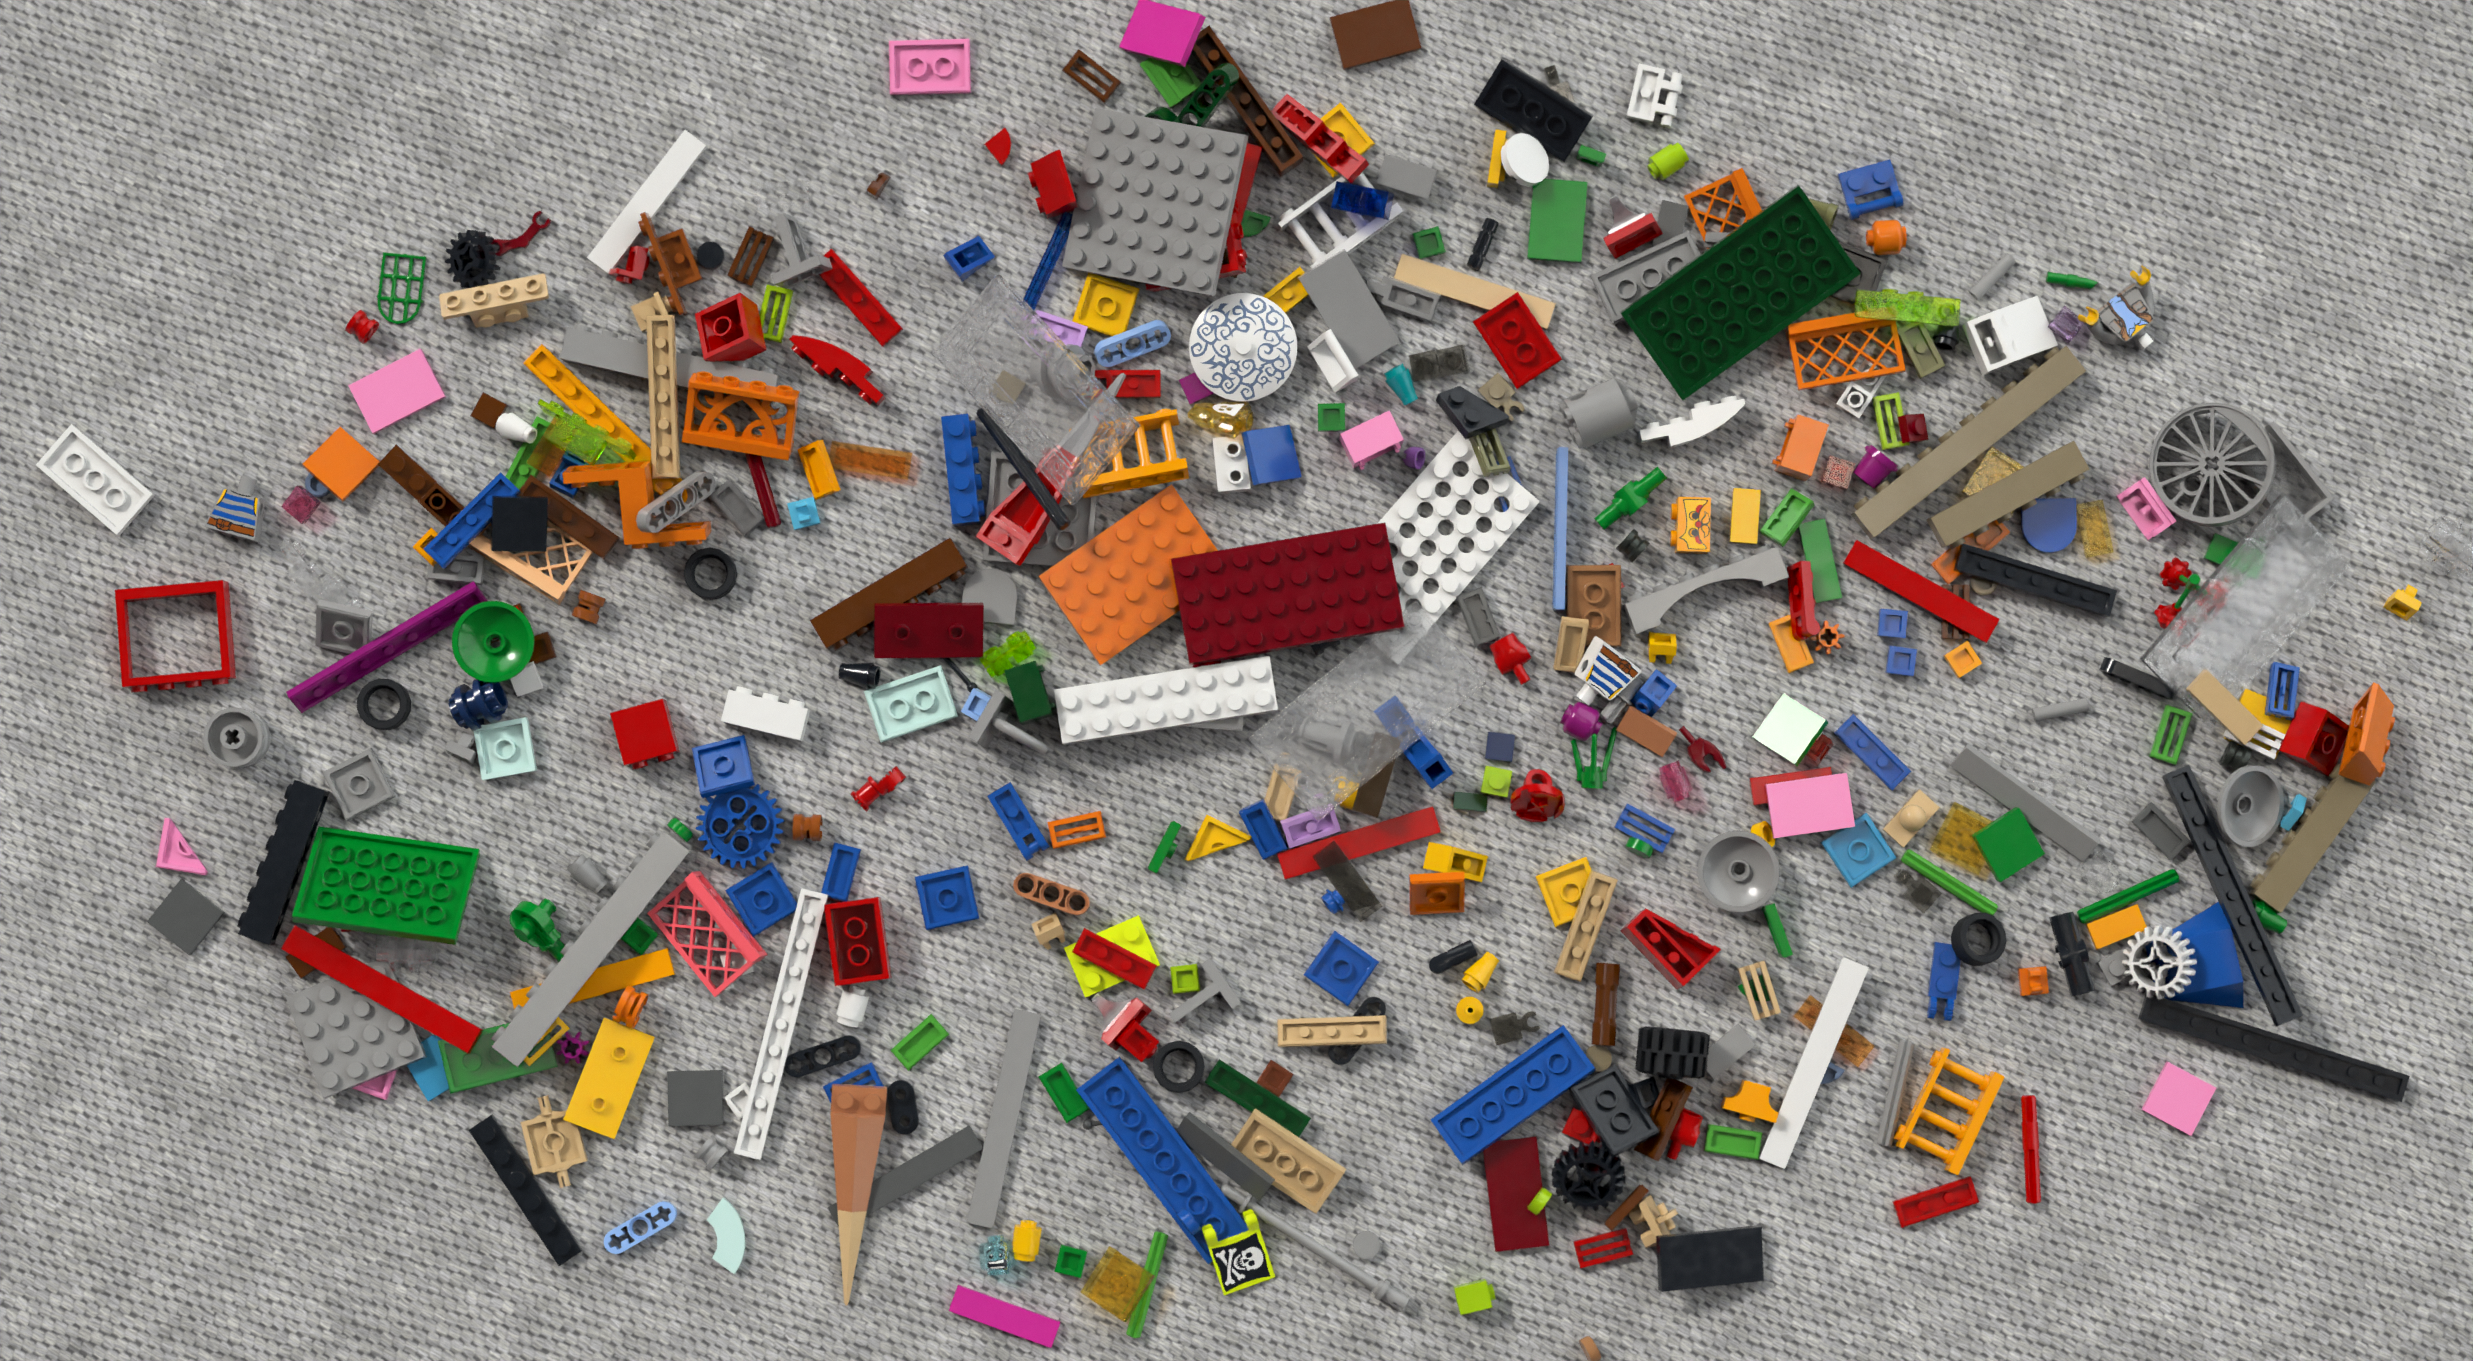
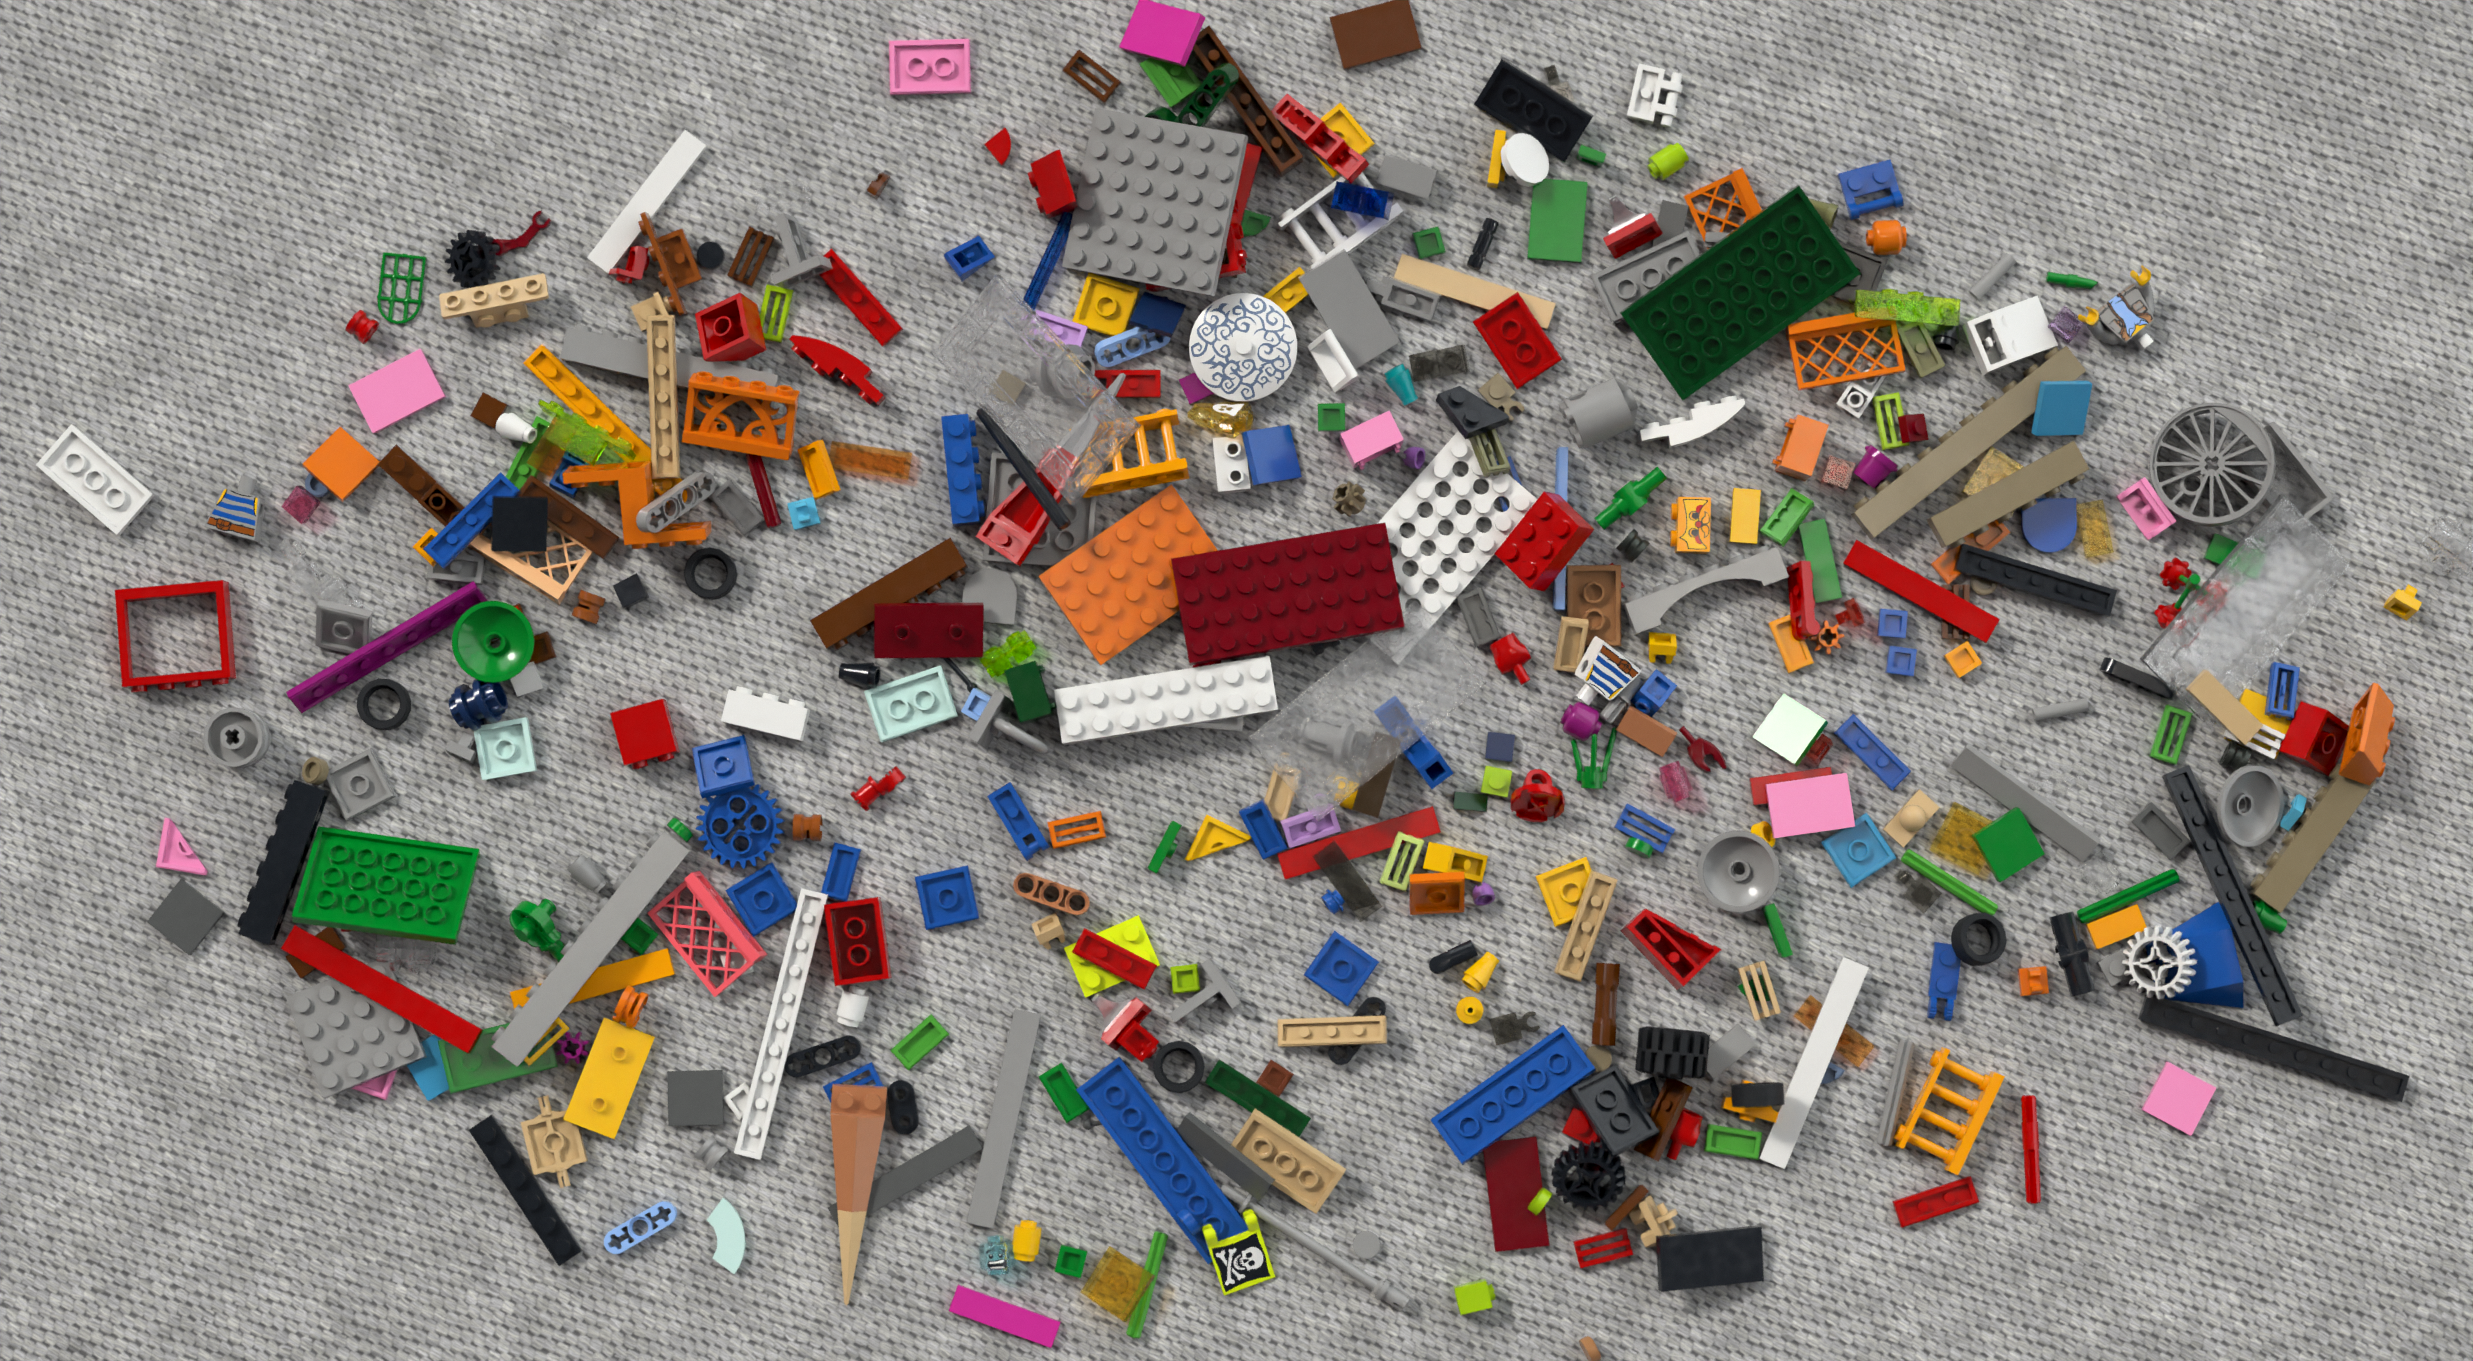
(315, 771): none -> dark tan tile
(630, 591): none -> black slope
(1157, 314): none -> dark blue piece
(1349, 499): none -> dark tan gear
(1391, 858): none -> yellowish green tile
(1481, 891): none -> medium lavender hinge
(1544, 541): none -> red brick
(1757, 1094): none -> black tyre
(1852, 613): none -> clear red tile
(2061, 408): none -> dark azure tile

